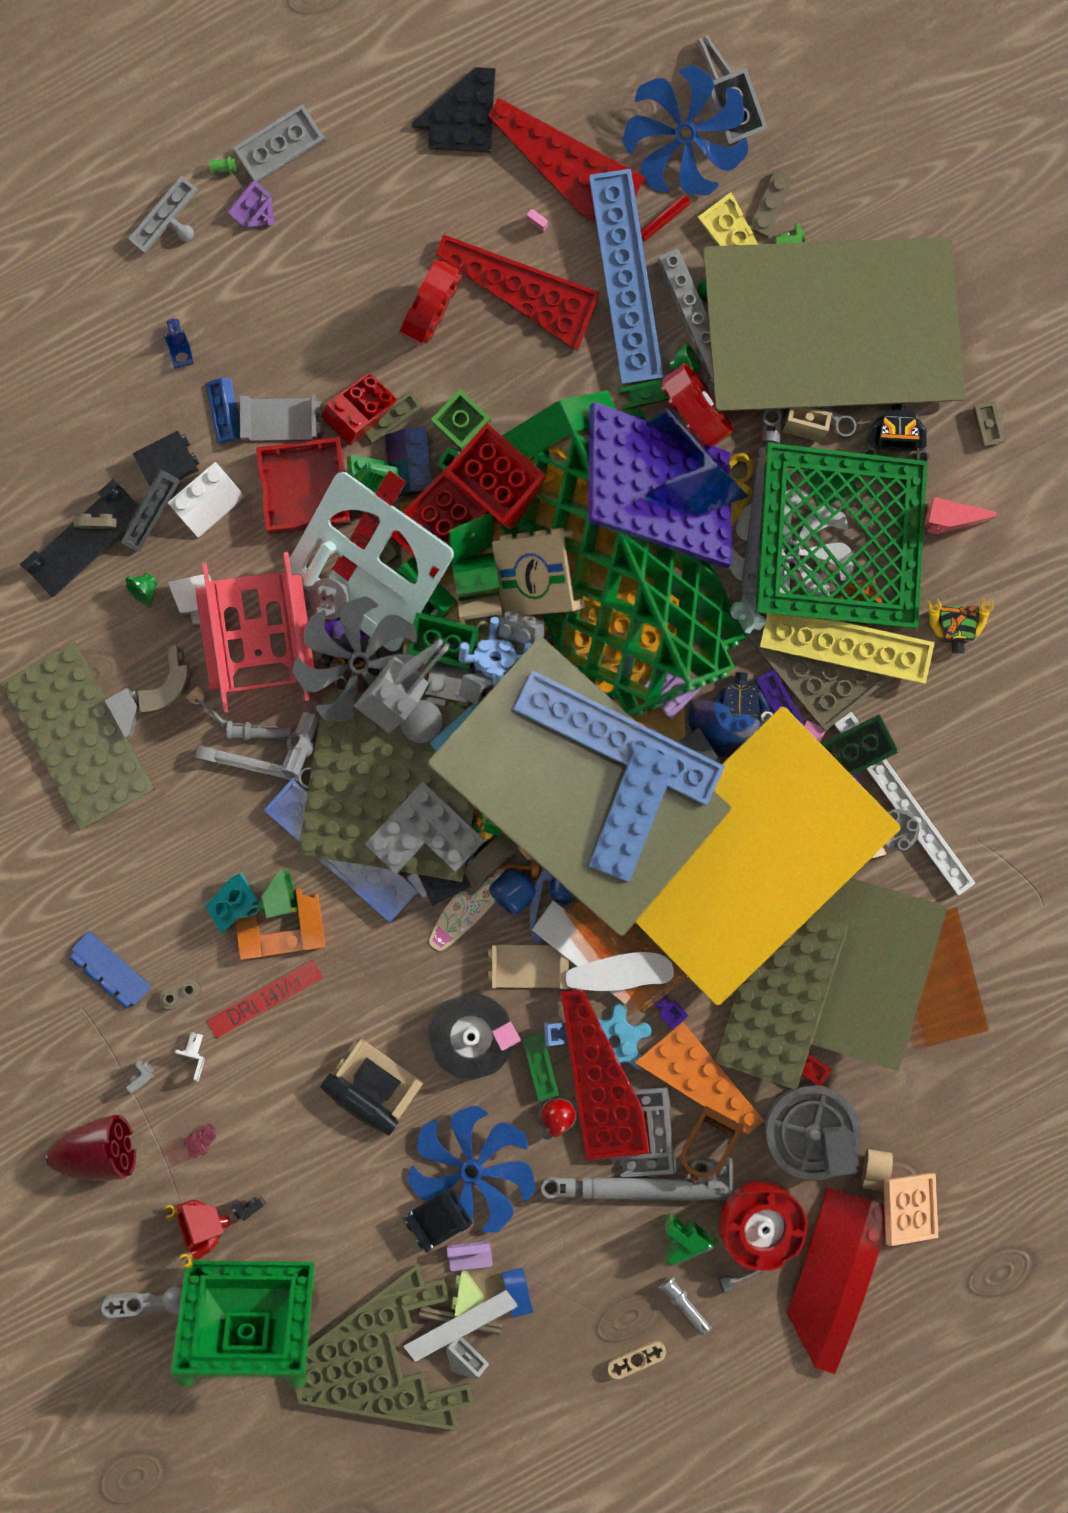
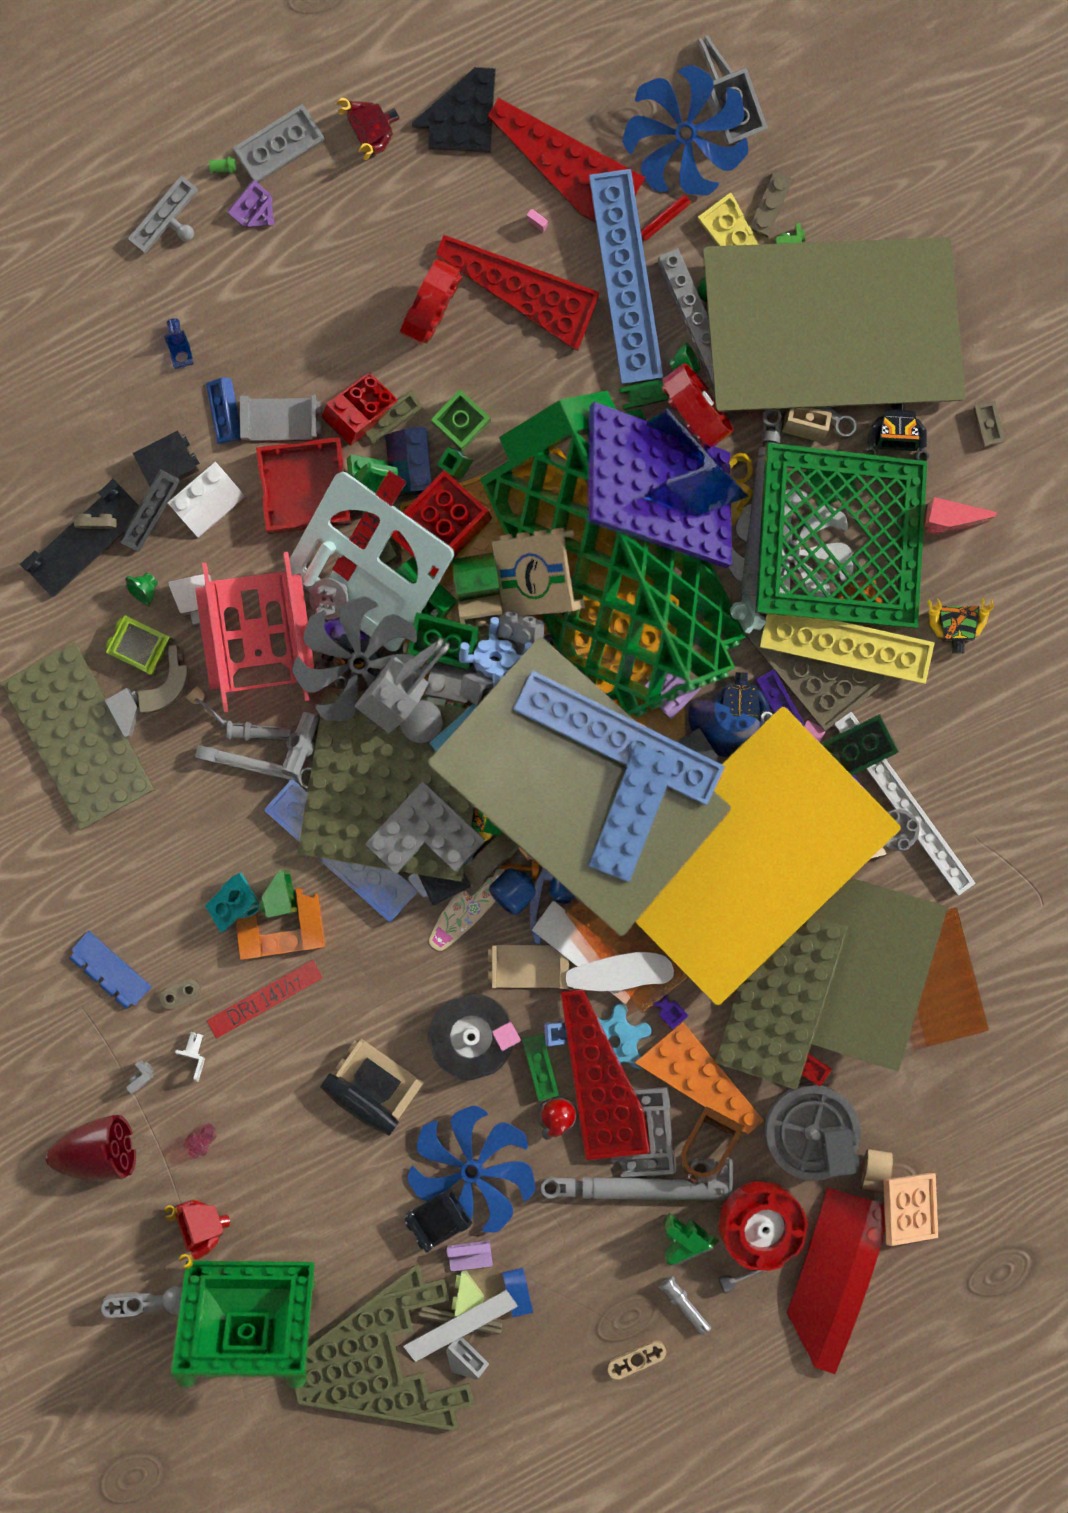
(137, 644): none -> window
(251, 1207): black bracket -> none
(369, 124): none -> dark red torso
(471, 537): green piece -> none
(497, 475): red slope -> none

